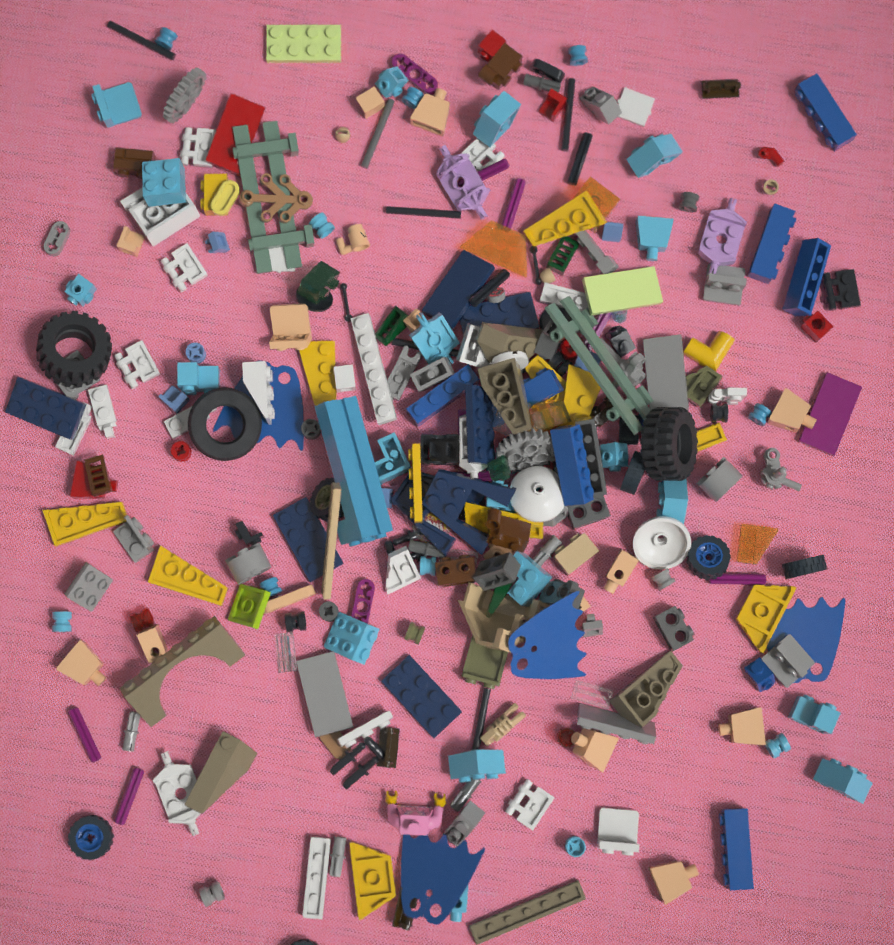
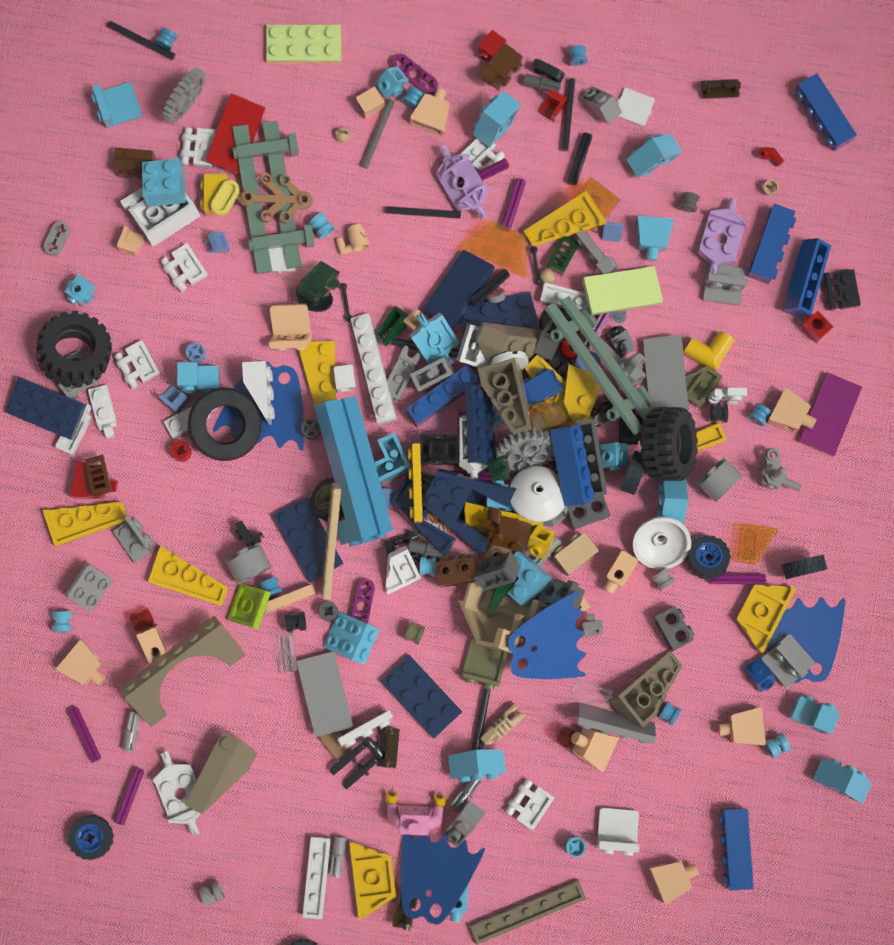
(540, 542): none -> yellow brick
(669, 713): none -> dark azure wheel

